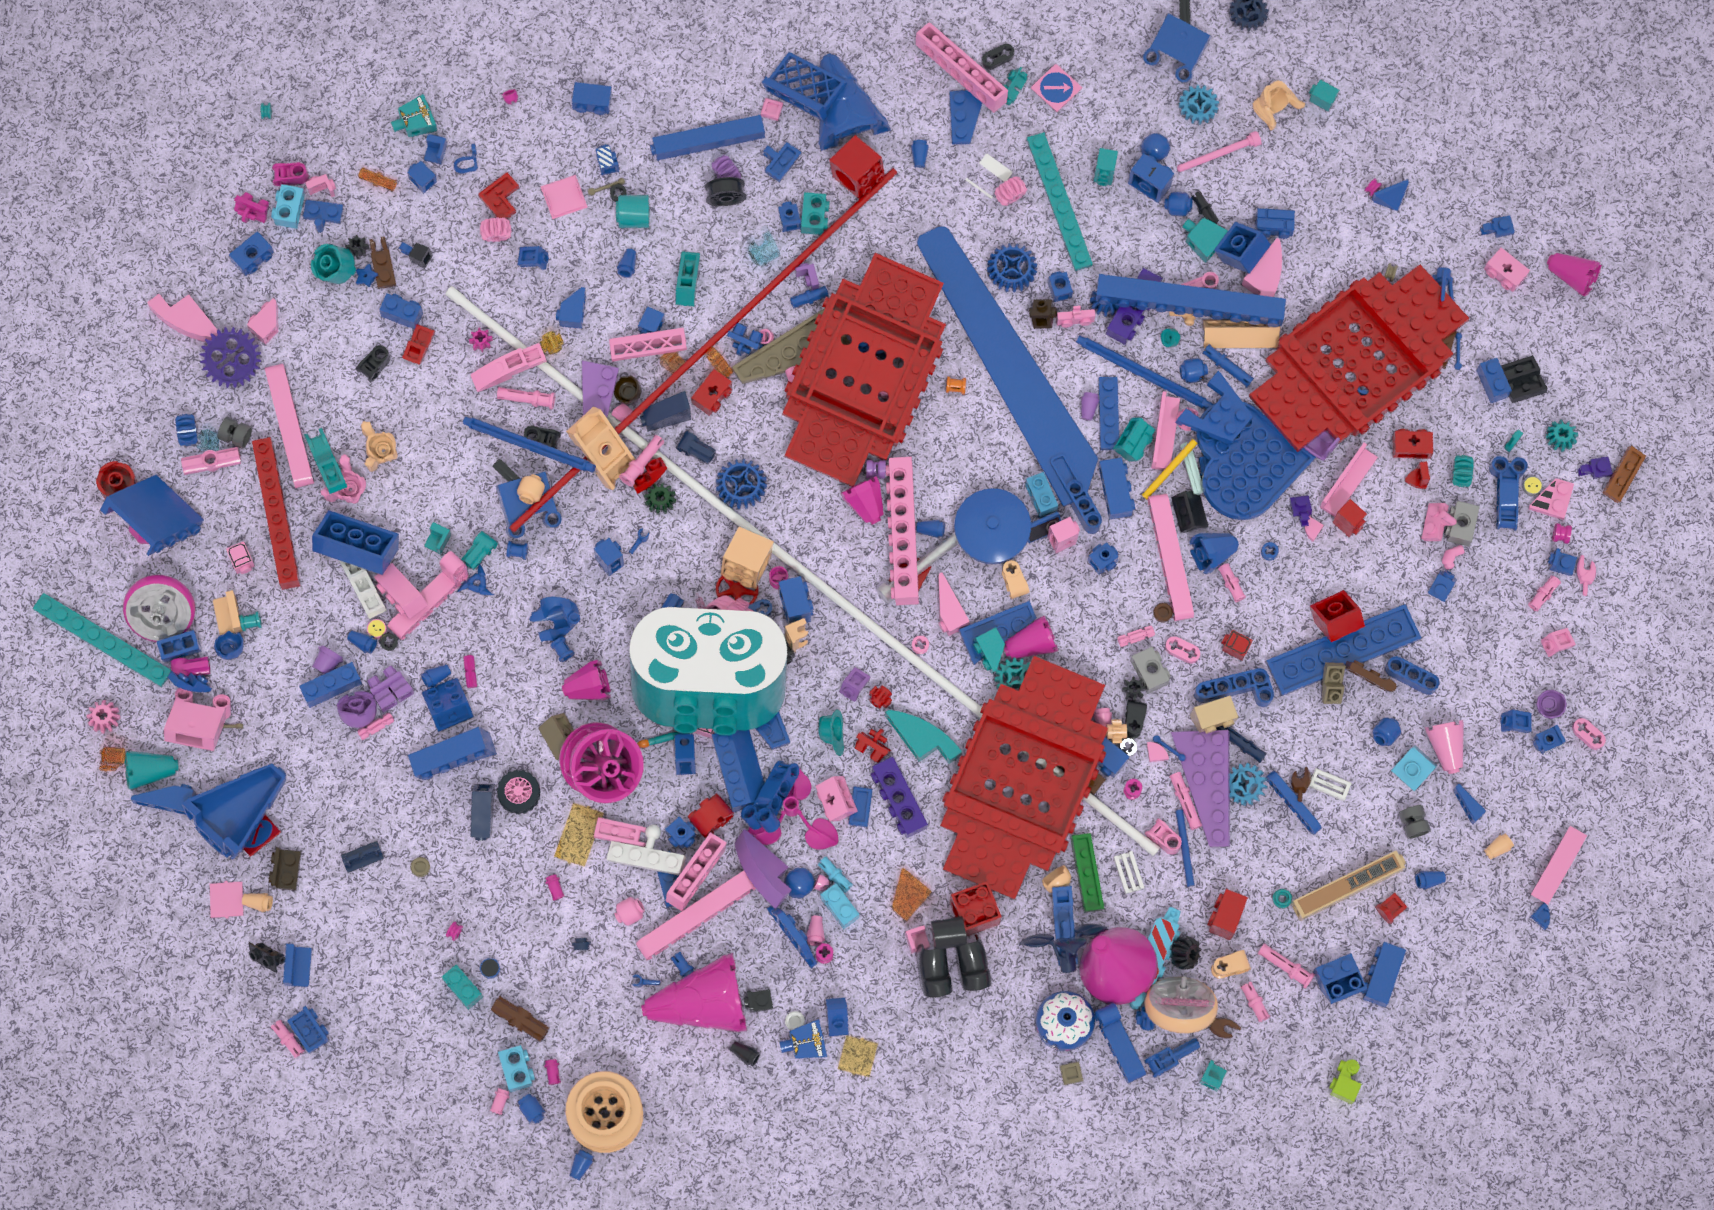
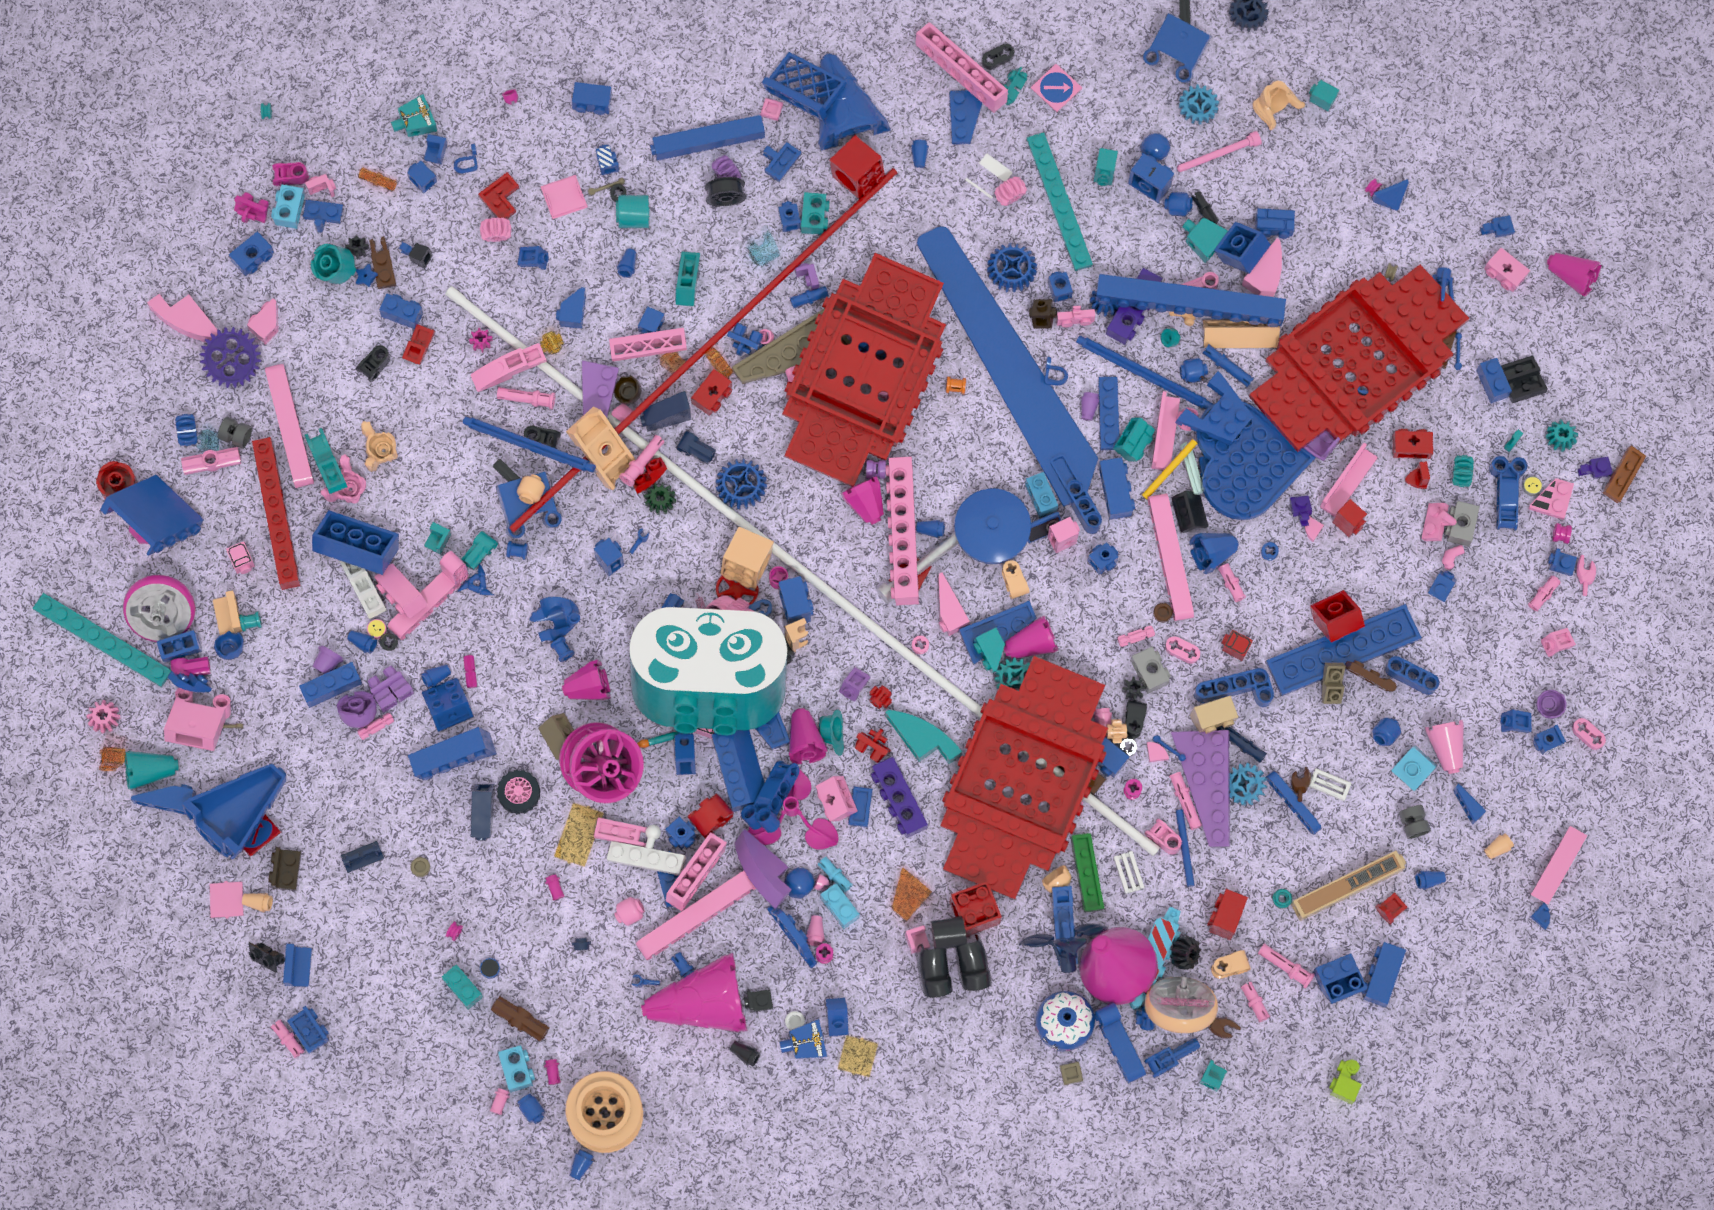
(805, 738): none -> dark pink cone
(1054, 382): none -> blue piece

